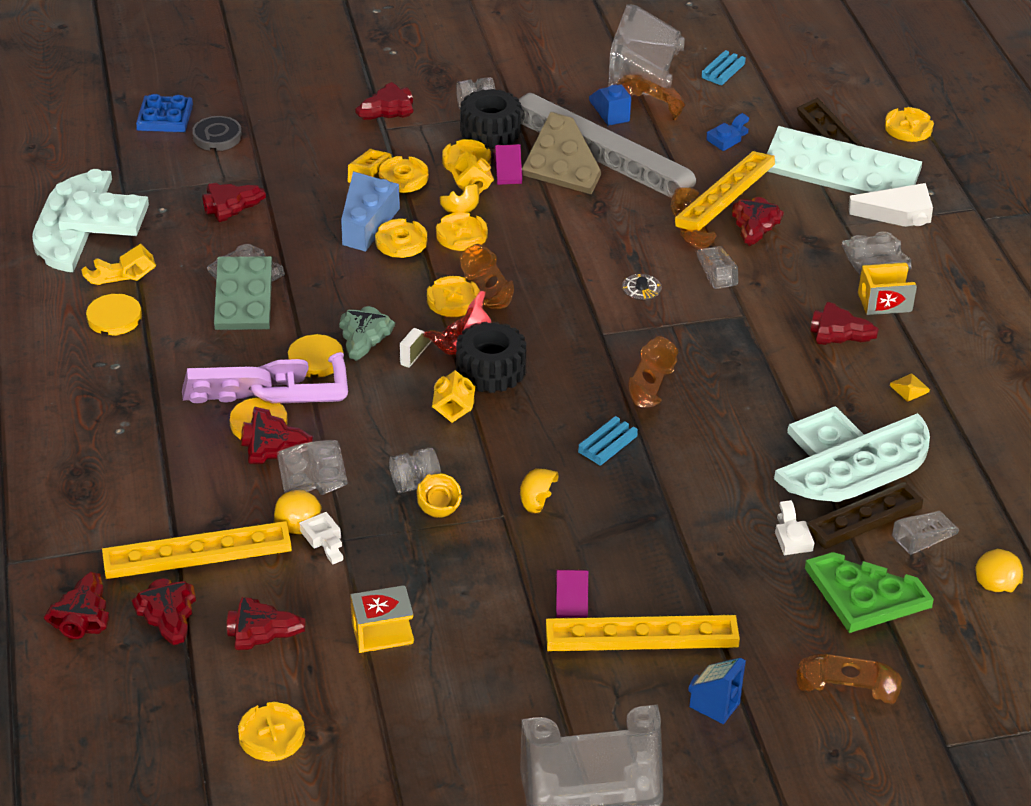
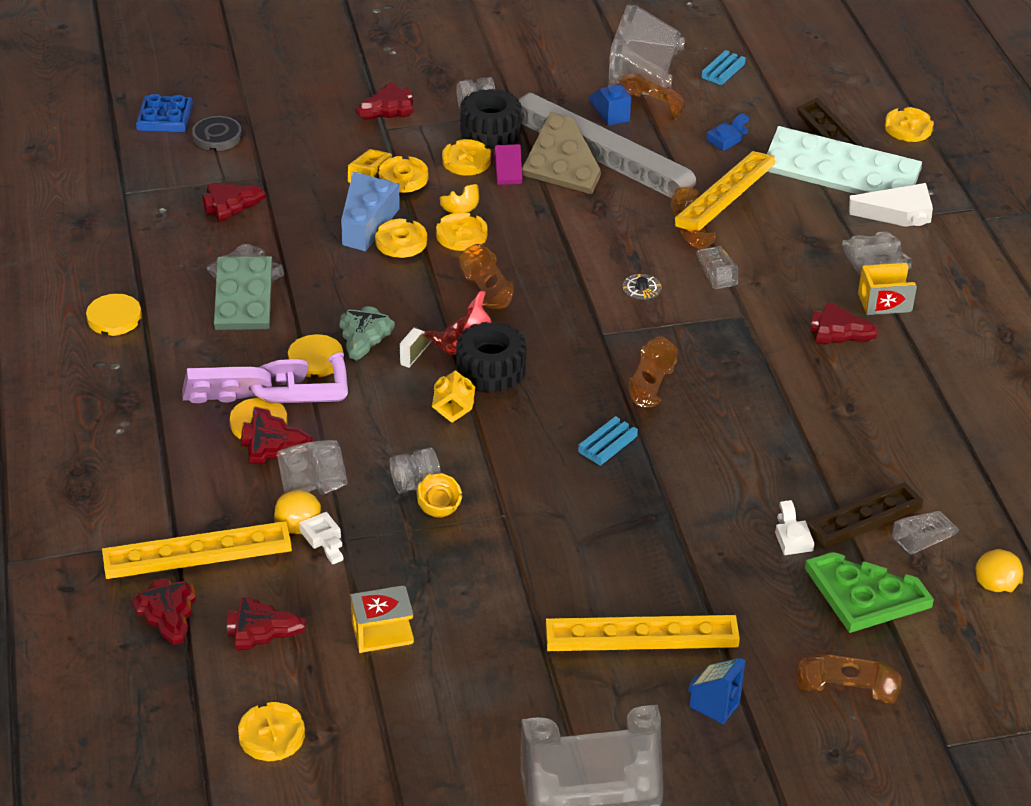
(80, 609): dark red rock -> none
(83, 207): light aqua plate -> none
(131, 266): yellow piece -> none
(451, 296): yellow tile -> none
(471, 170): yellow brick -> none
(536, 489): yellow hair -> none
(571, 593): magenta slope -> none
(755, 218): dark red rock -> none
(846, 460): light aqua plate -> none
(909, 387): yellow slope -> none

